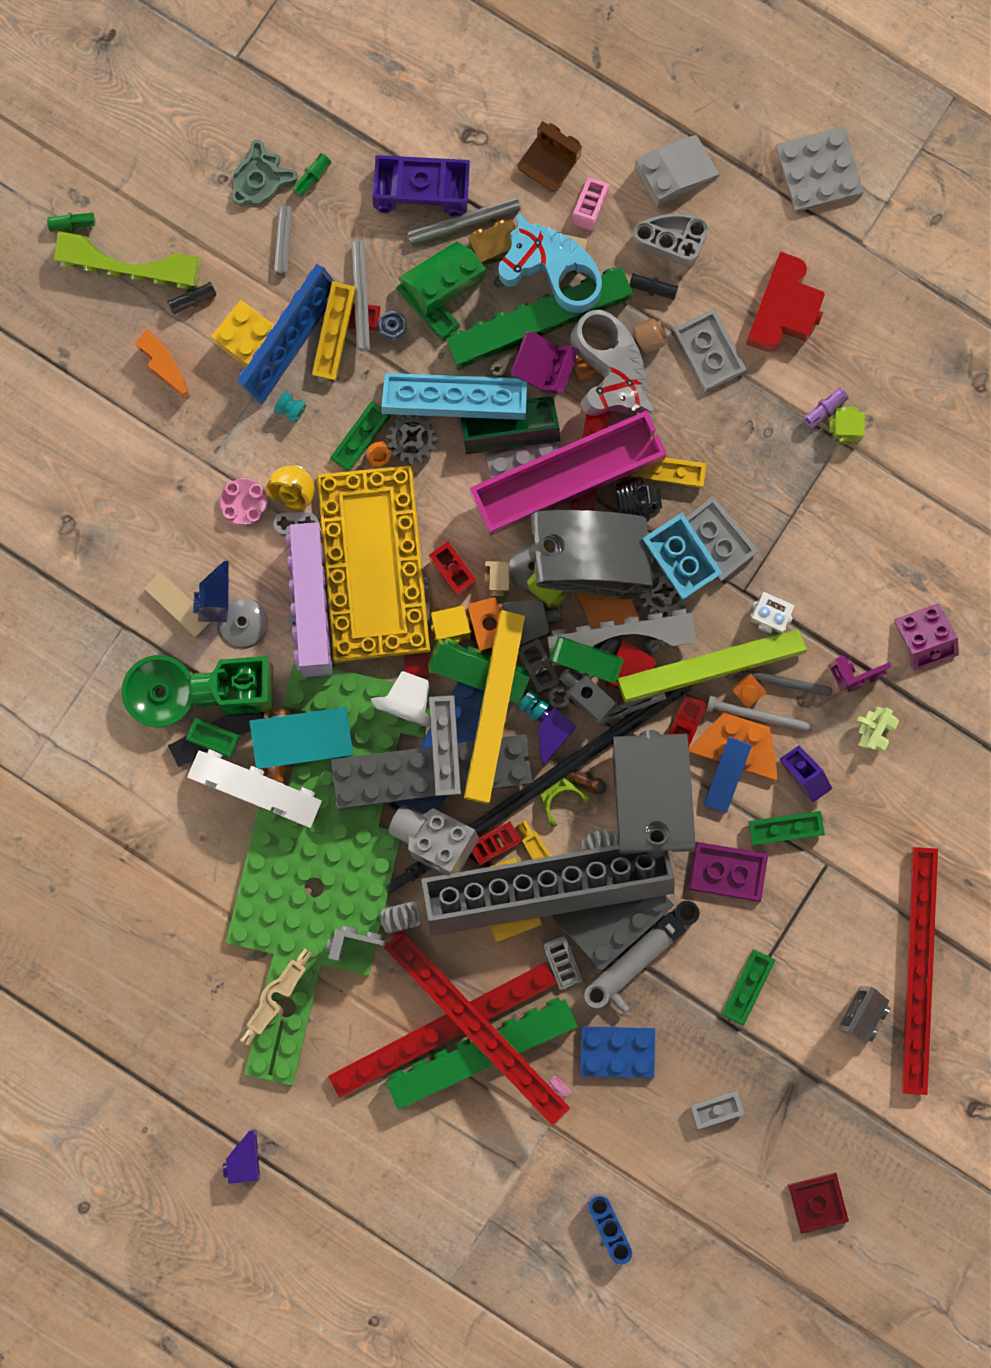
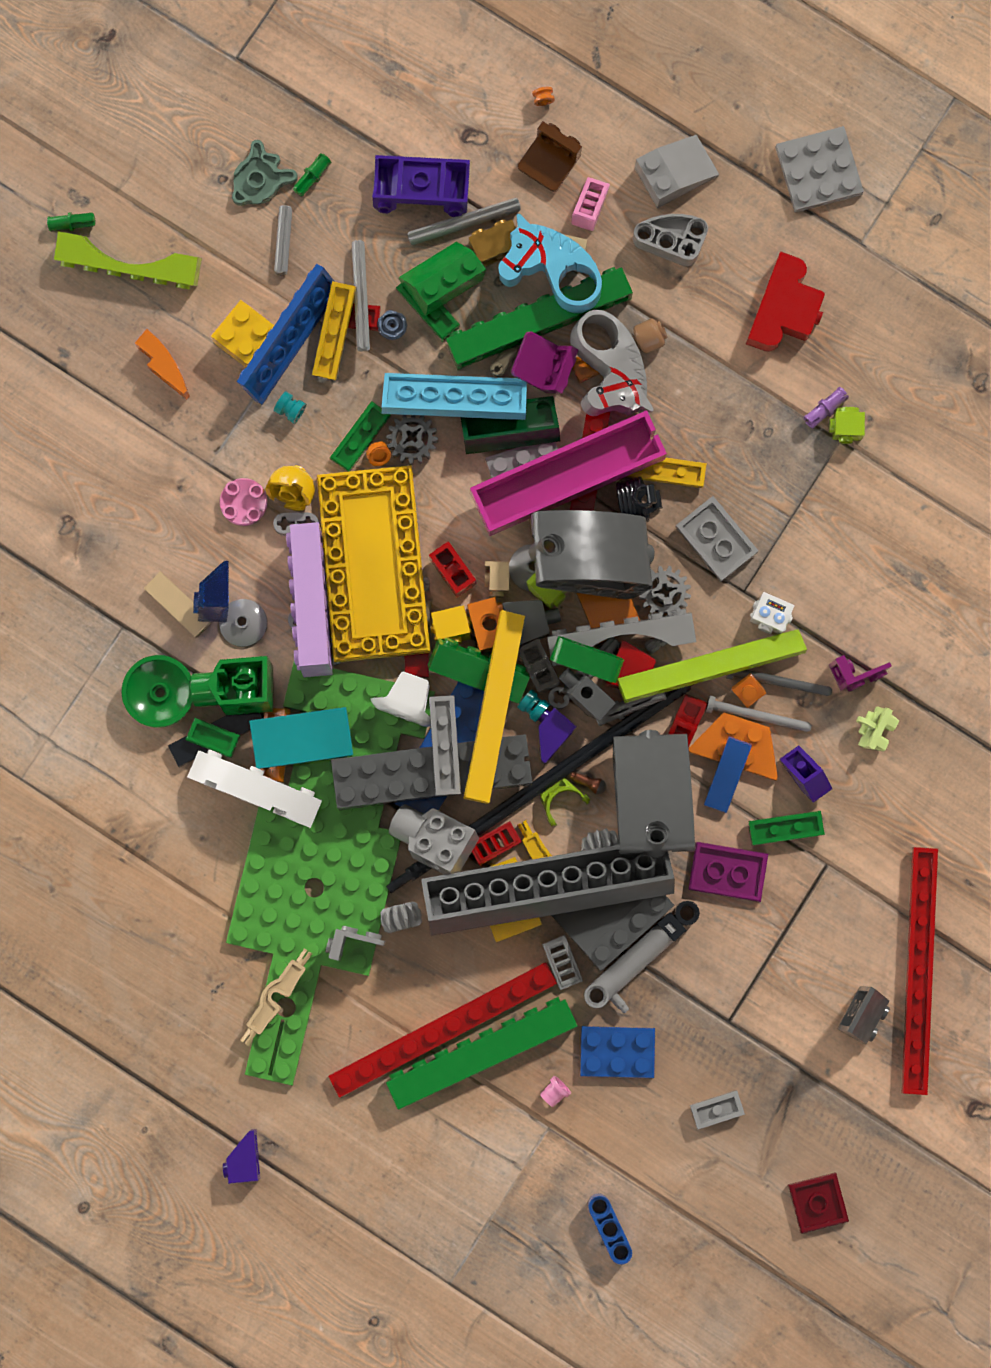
(191, 298): black pin -> none
(477, 1028): red plate -> none
(543, 96): none -> orange bush
(653, 286): black pin -> none
(682, 556): medium azure slope -> none
(709, 350): light grey tile -> none
(748, 987): green tile -> none
(928, 636): magenta bracket -> none

